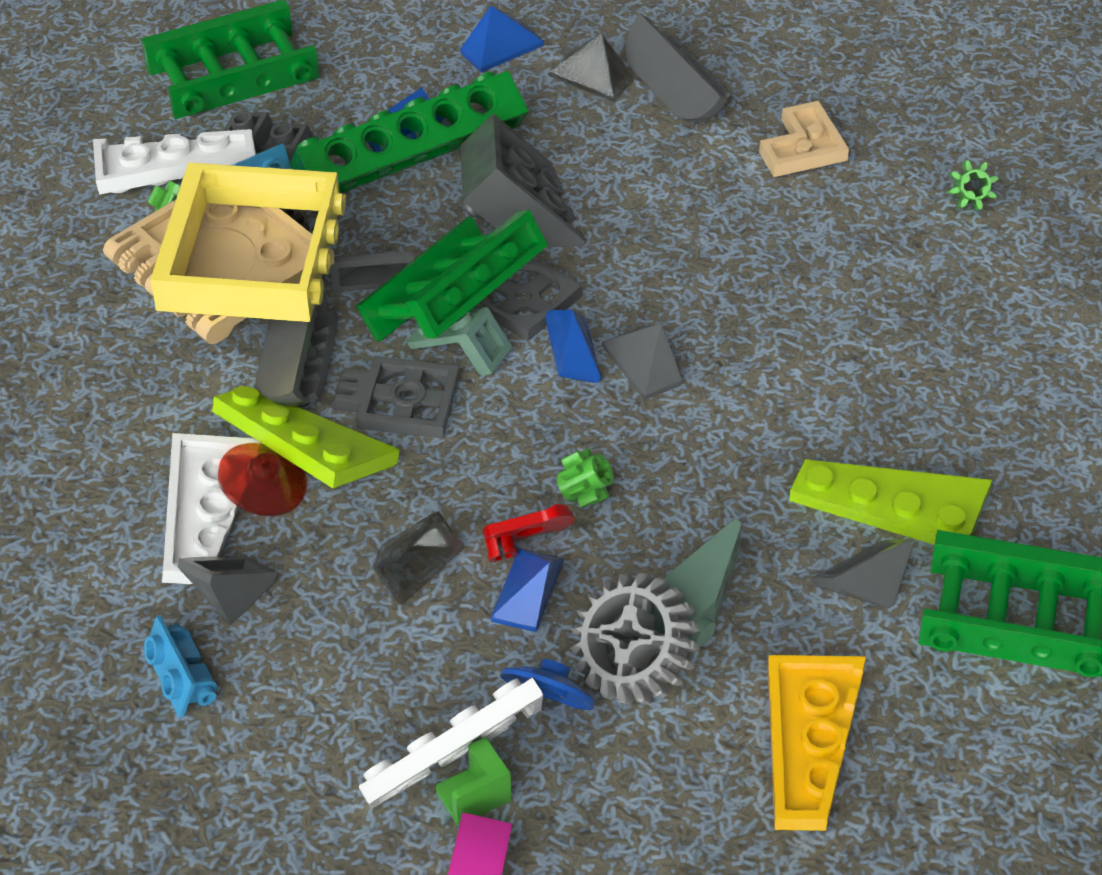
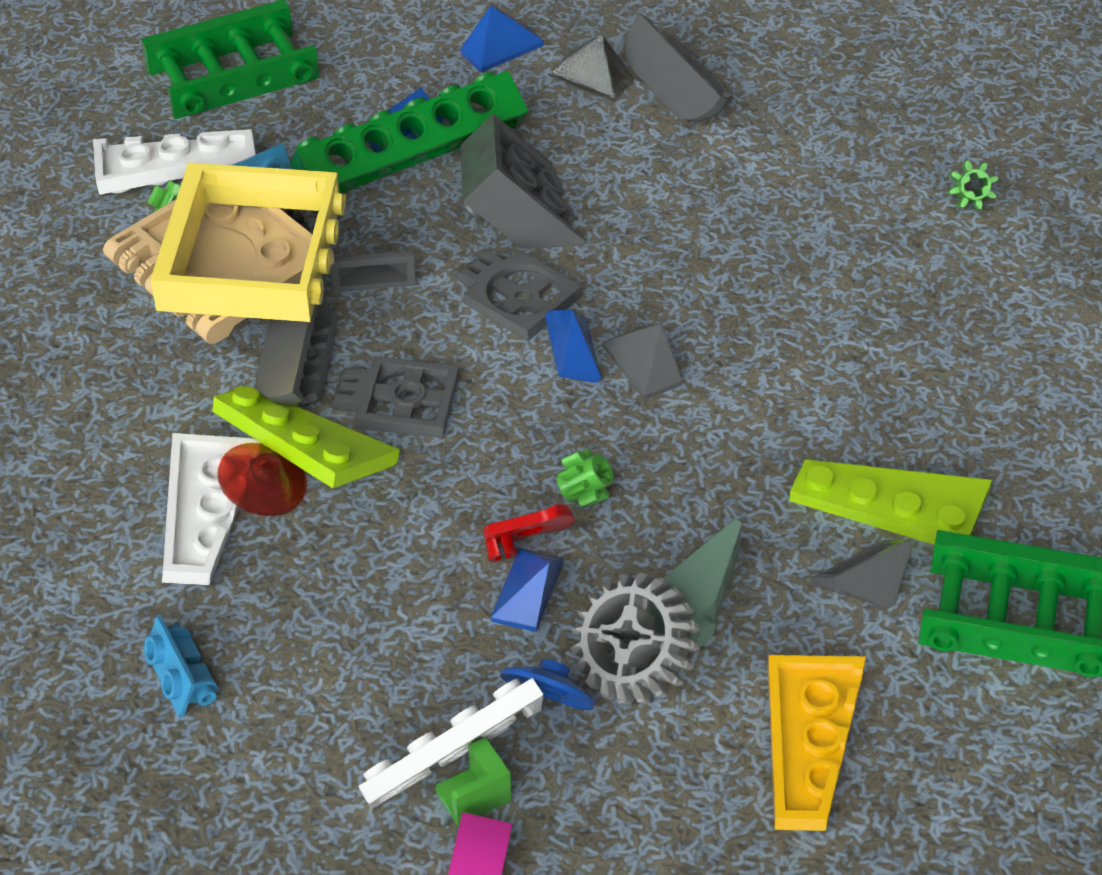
(228, 582): dark grey slope -> none
(269, 135): dark grey slope -> none
(416, 556): clear smoke slope -> none
(452, 276): green fence -> none
(477, 335): sand green bracket -> none
(810, 141): tan plate -> none

